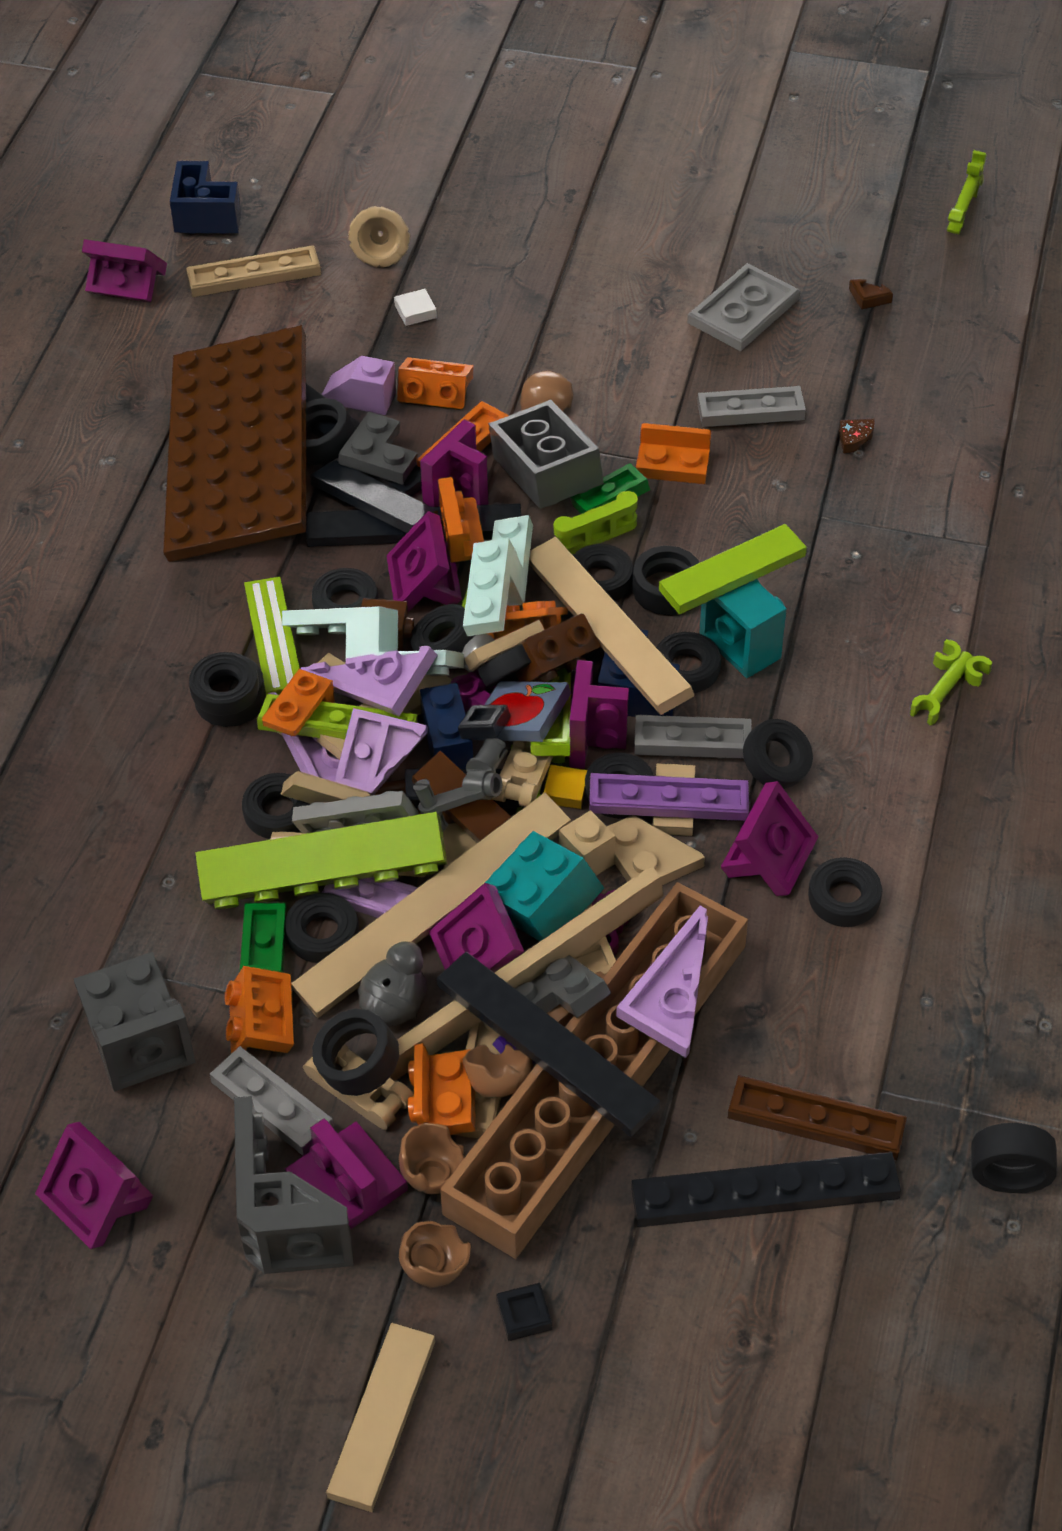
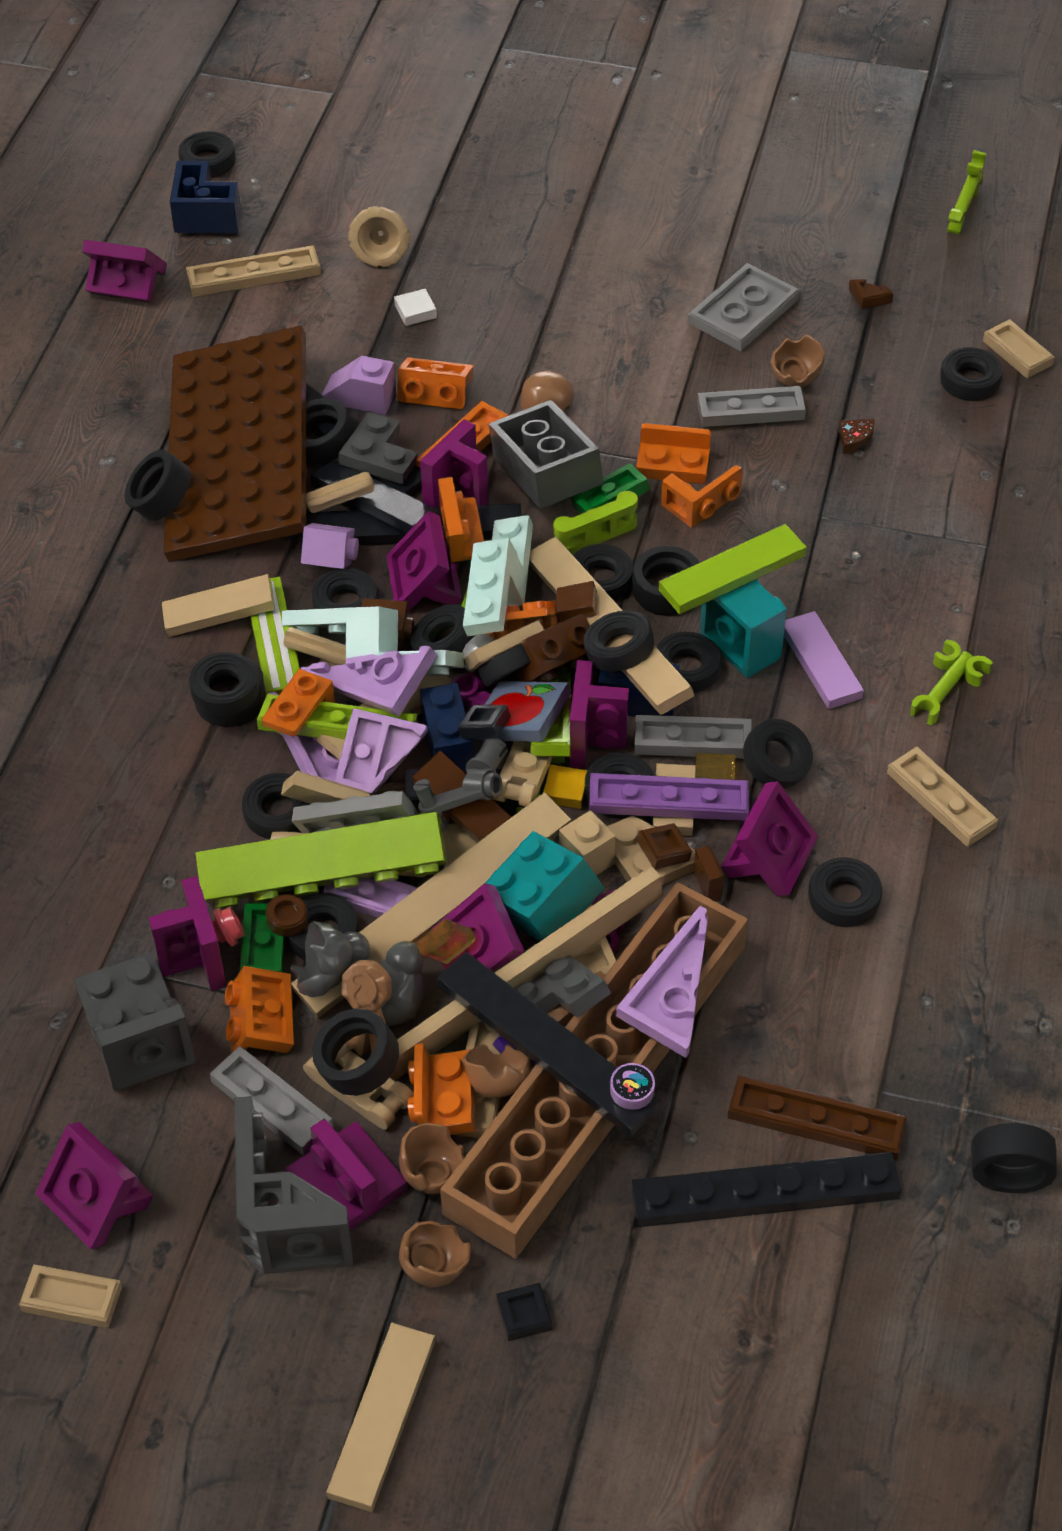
(70, 1296): none -> tan tile
(157, 485): none -> black tyre
(187, 937): none -> magenta bracket
(209, 141): none -> black tyre
(218, 605): none -> tan tile
(227, 926): none -> coral plate
(286, 915): none -> reddish brown tile
(315, 646): none -> tan axle
(328, 957): none -> dark grey piece
(329, 546): none -> lavender brick
(339, 492): none -> tan axle
(369, 988): none -> medium nougat piece
(446, 941): none -> clear yellow tile
(576, 600): none -> reddish brown tile
(623, 656): none -> black tyre
(632, 1086): none -> tile
(664, 846): none -> reddish brown tile
(694, 506): none -> orange bracket
(708, 873): none -> reddish brown tile
(715, 766): none -> clear yellow tile
(798, 361): none -> medium nougat hair
(822, 660): none -> lavender tile
(942, 796): none -> tan tile
(971, 388): none -> black tyre
(1018, 348): none -> tan tile

